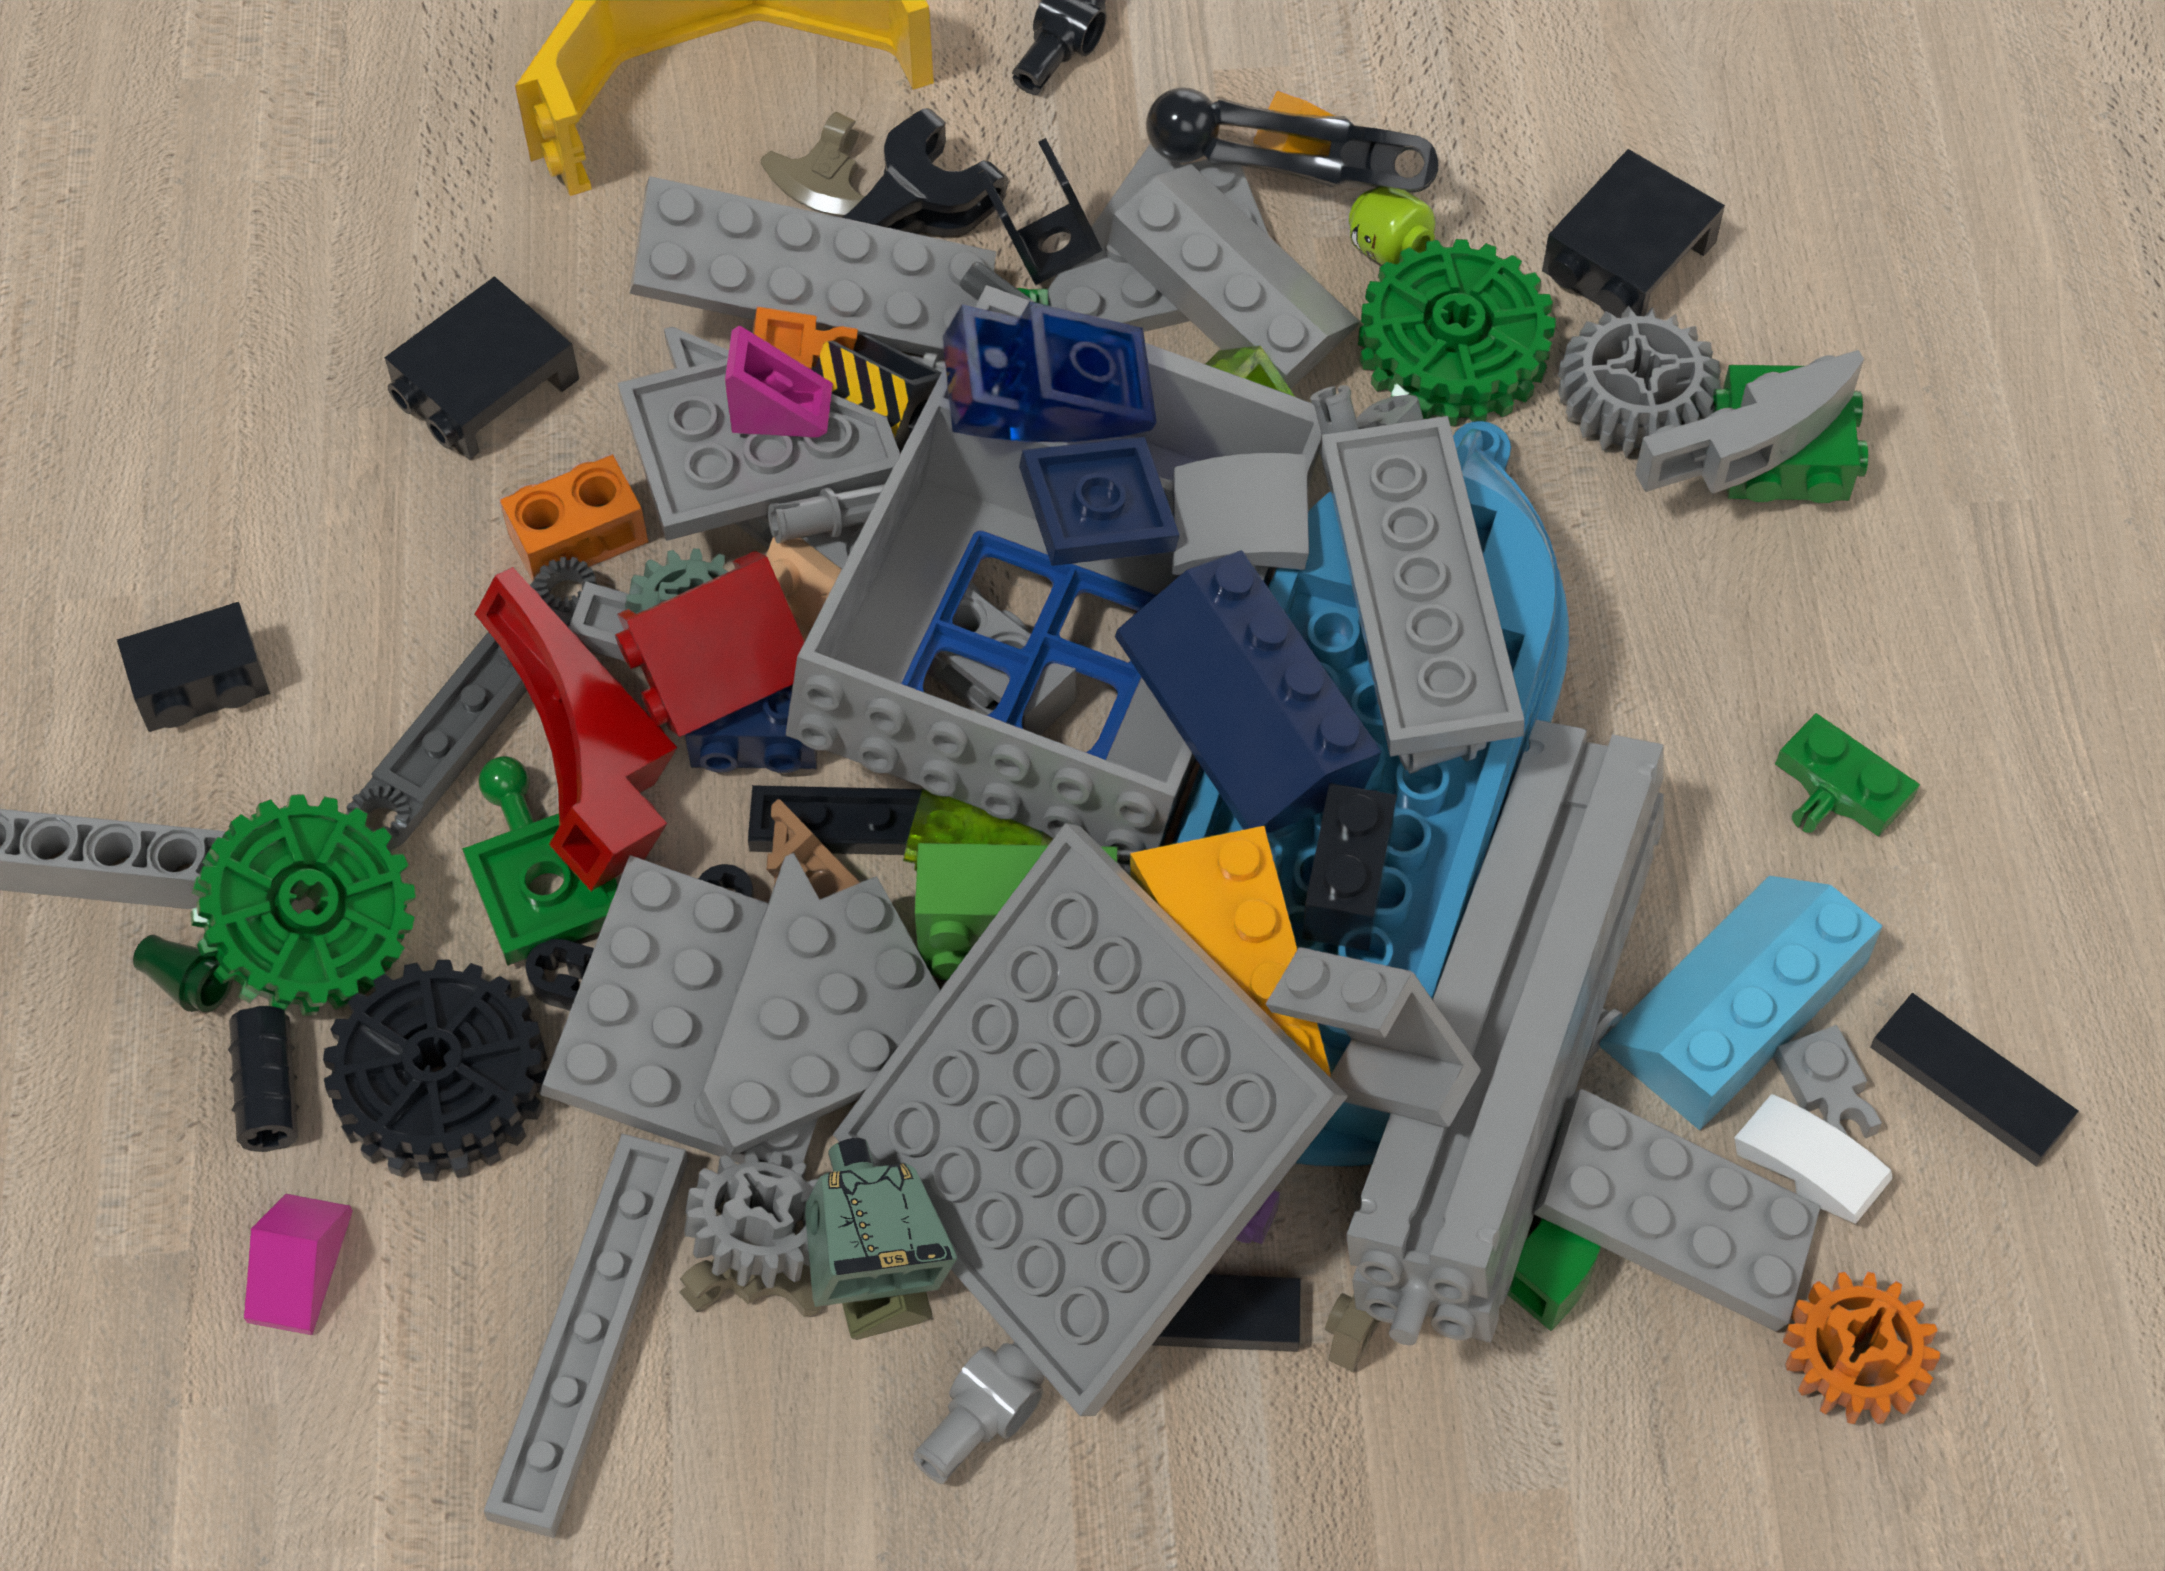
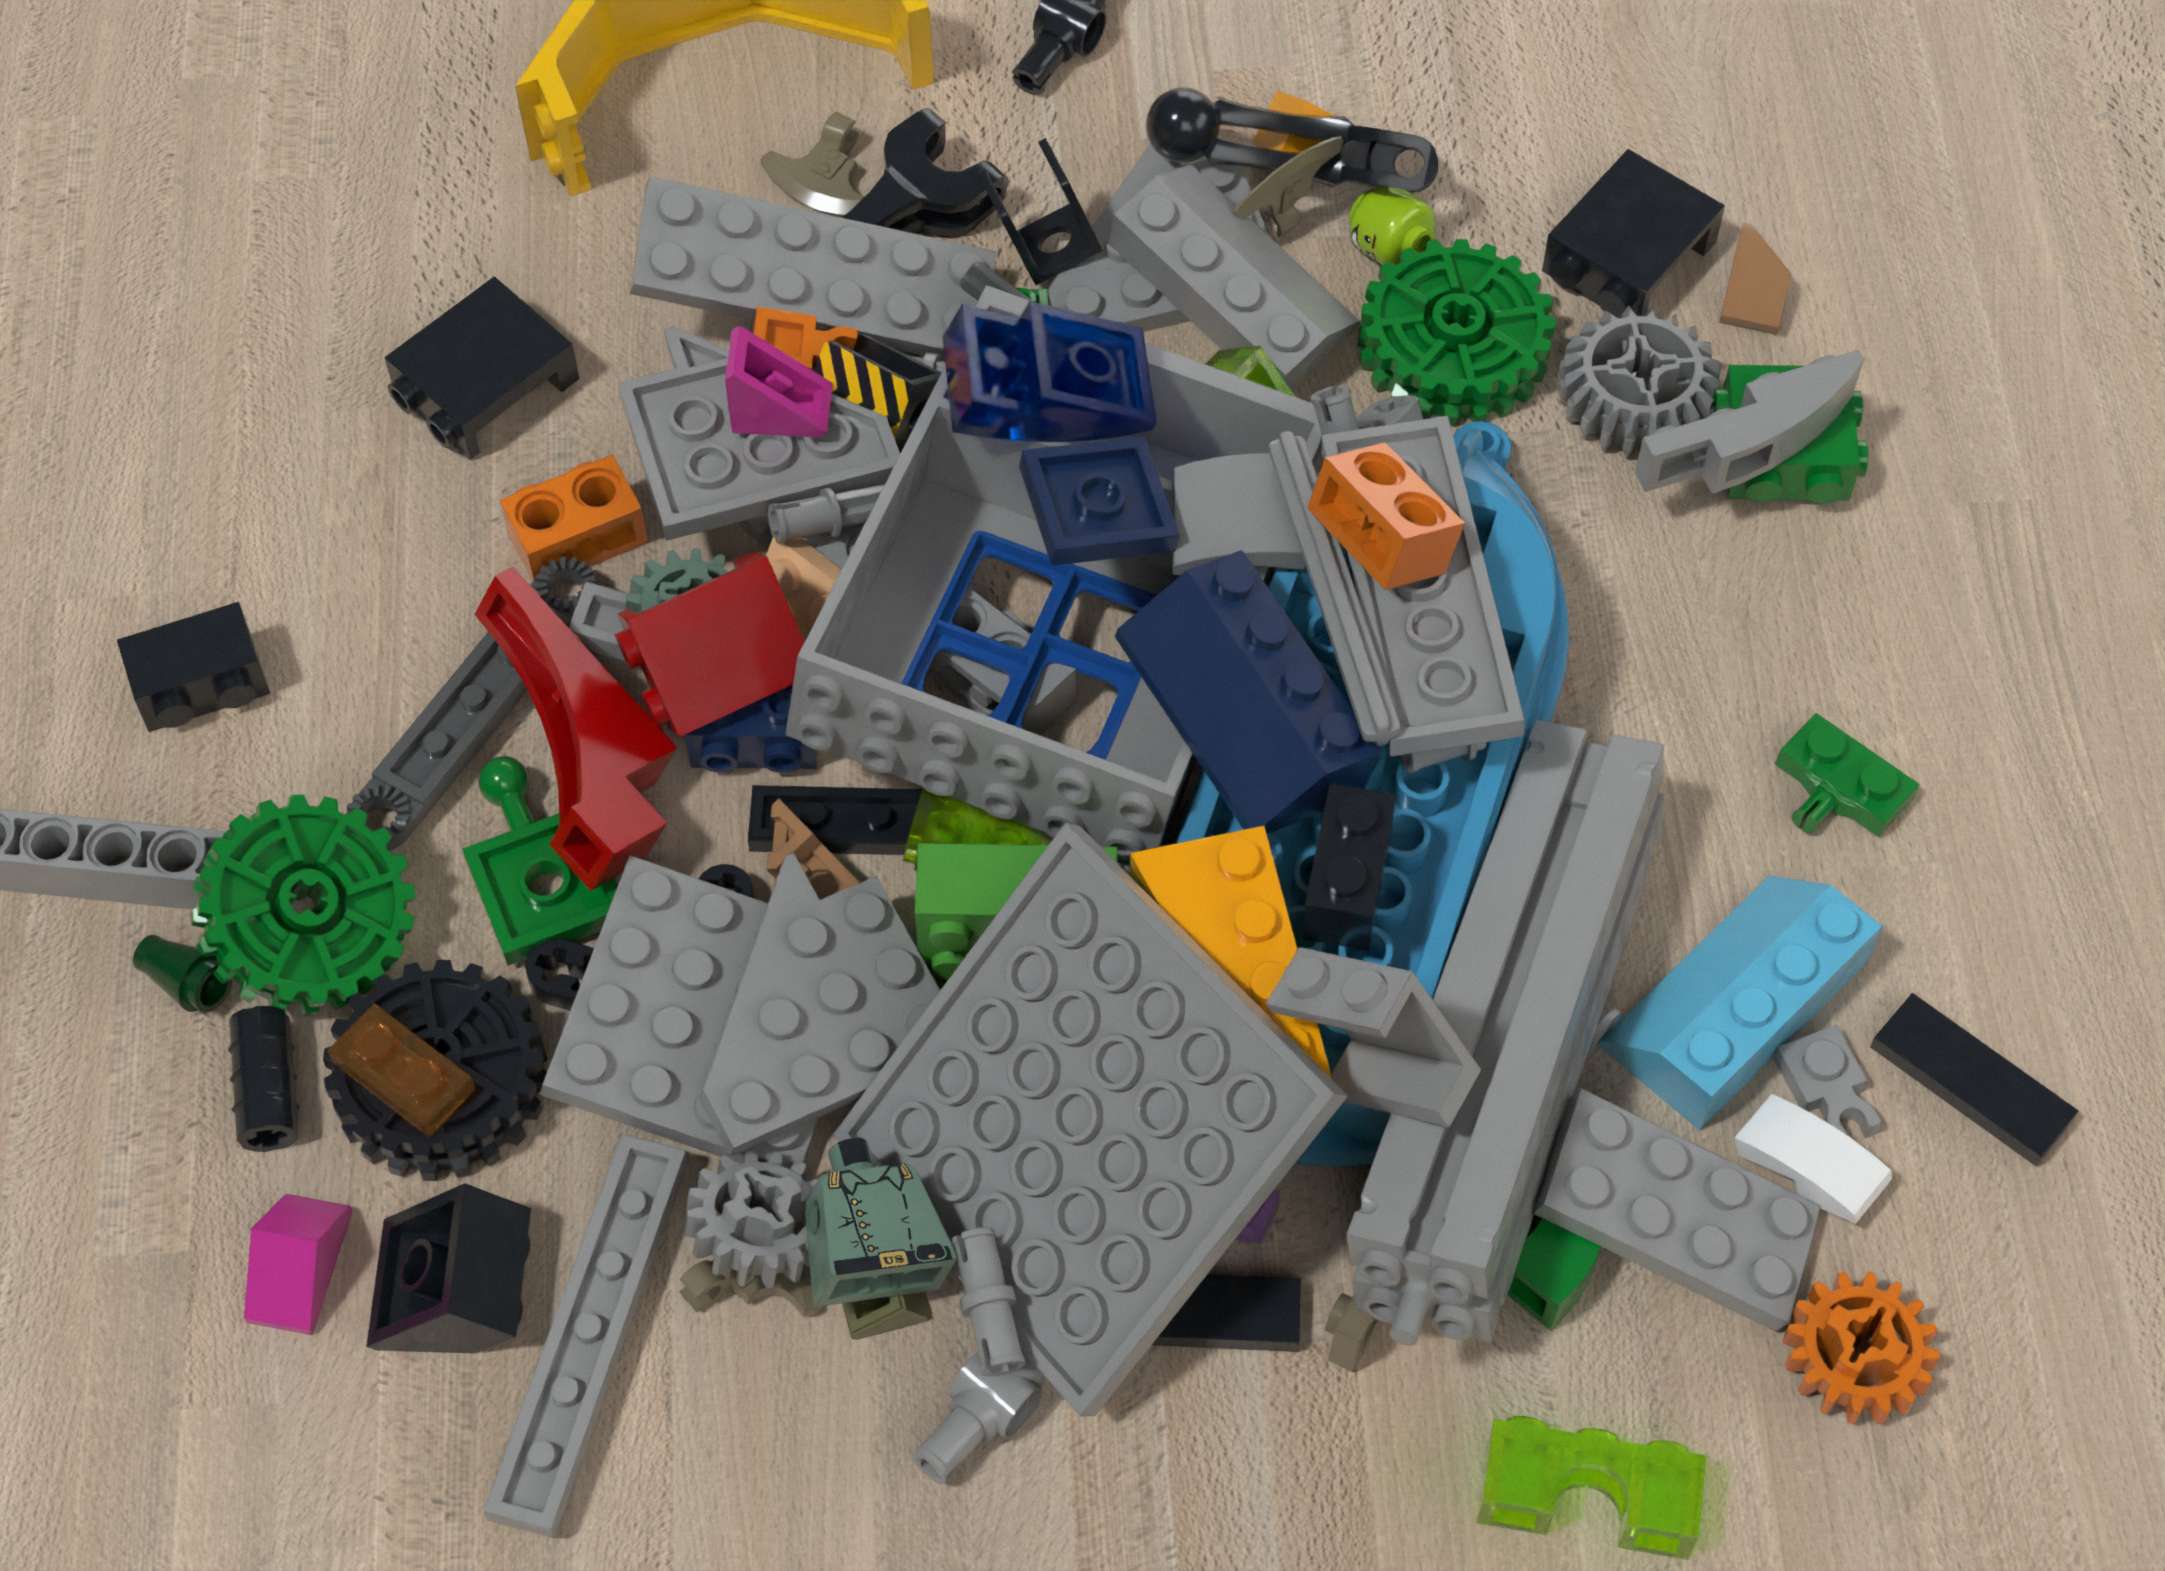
(401, 1070): none -> clear orange plate
(450, 1274): none -> black slope
(988, 1301): none -> light grey pin
(1286, 185): none -> dark tan piece
(1335, 594): none -> light grey axle
(1385, 515): none -> orange brick
(1650, 1484): none -> clear neon green arch
(1755, 285): none -> medium nougat slope

